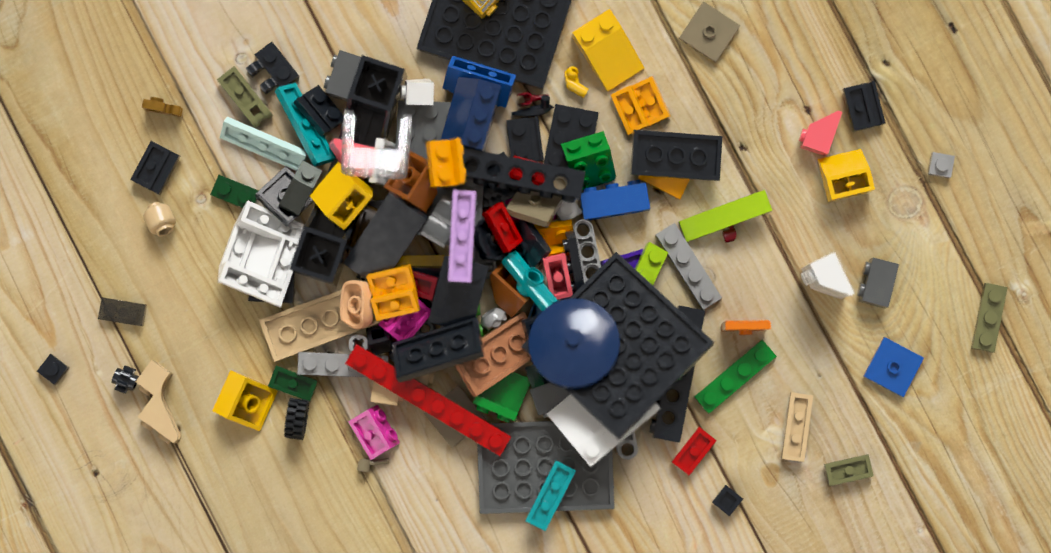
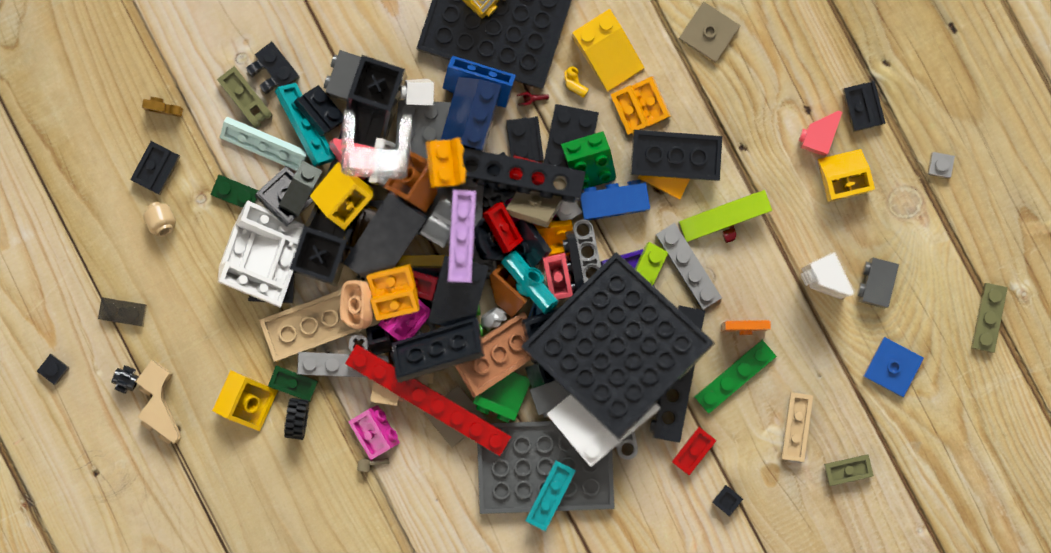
(537, 110): black bar -> none
(574, 343): dark blue dish -> none

